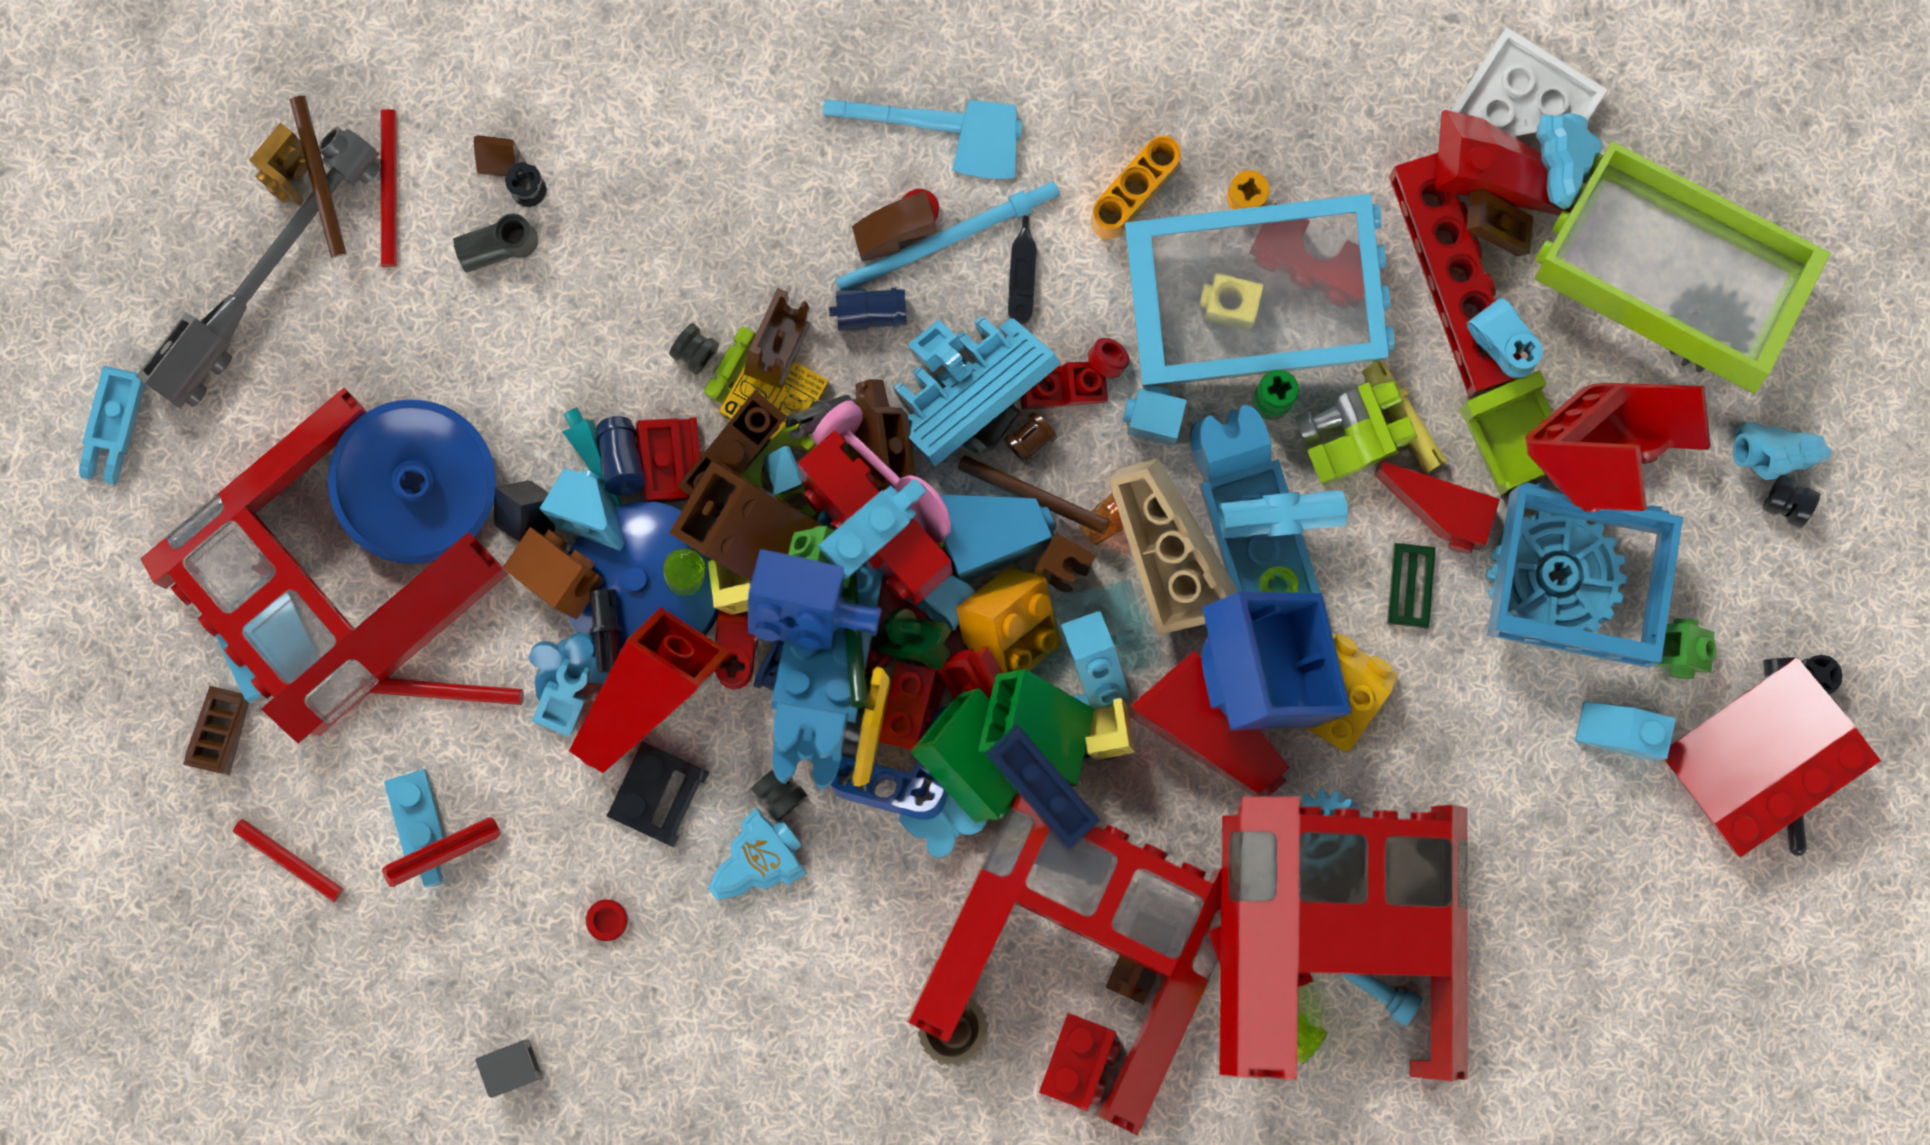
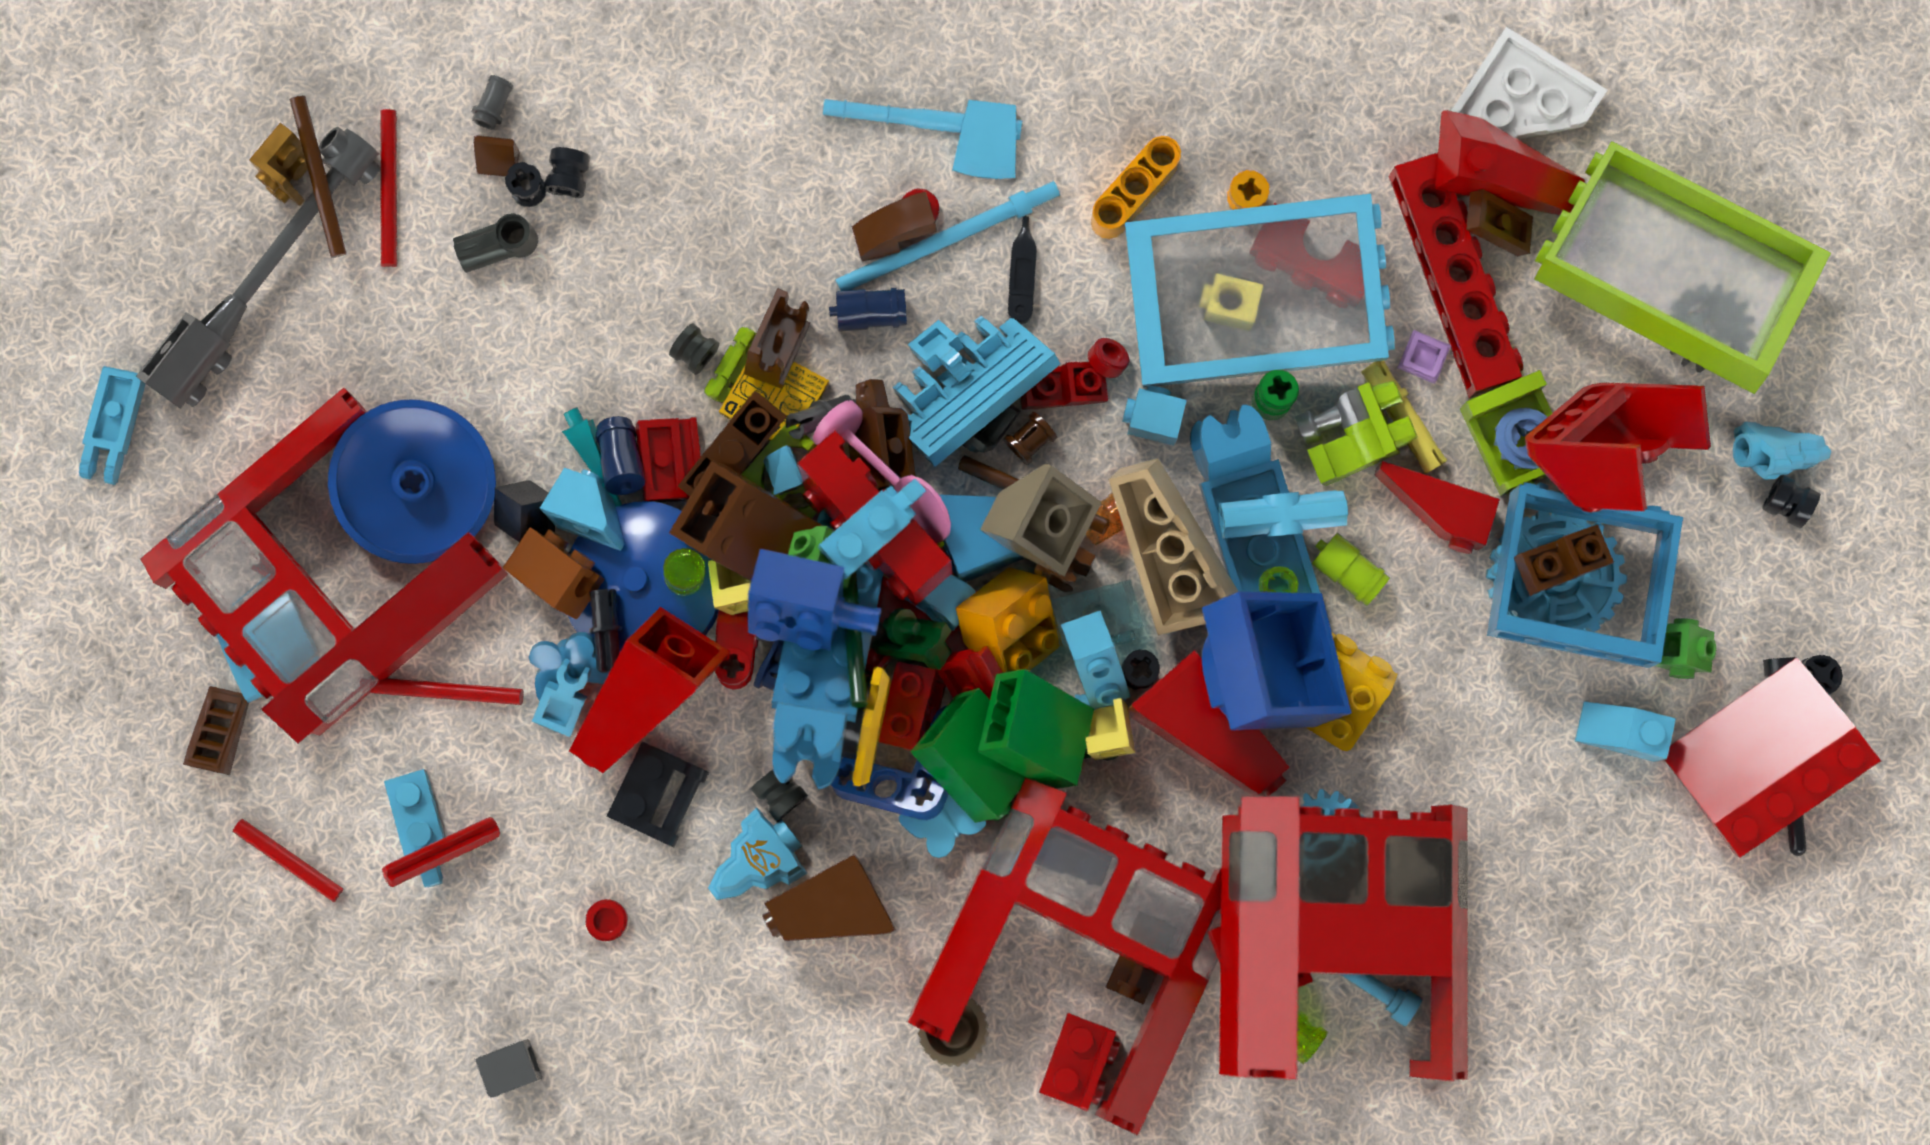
(492, 103): none -> dark grey pin
(567, 172): none -> black wheel
(829, 906): none -> reddish brown slope
(1042, 518): none -> dark tan slope
(1042, 787): dark blue tile -> none
(1137, 657): none -> black bush
(1349, 568): none -> lime piece
(1408, 619): dark green tile -> none
(1424, 356): none -> lavender tile
(1502, 334): medium azure piece -> none
(1507, 434): none -> medium blue gear
(1563, 559): none -> reddish brown slope
(1566, 154): medium azure rock -> none

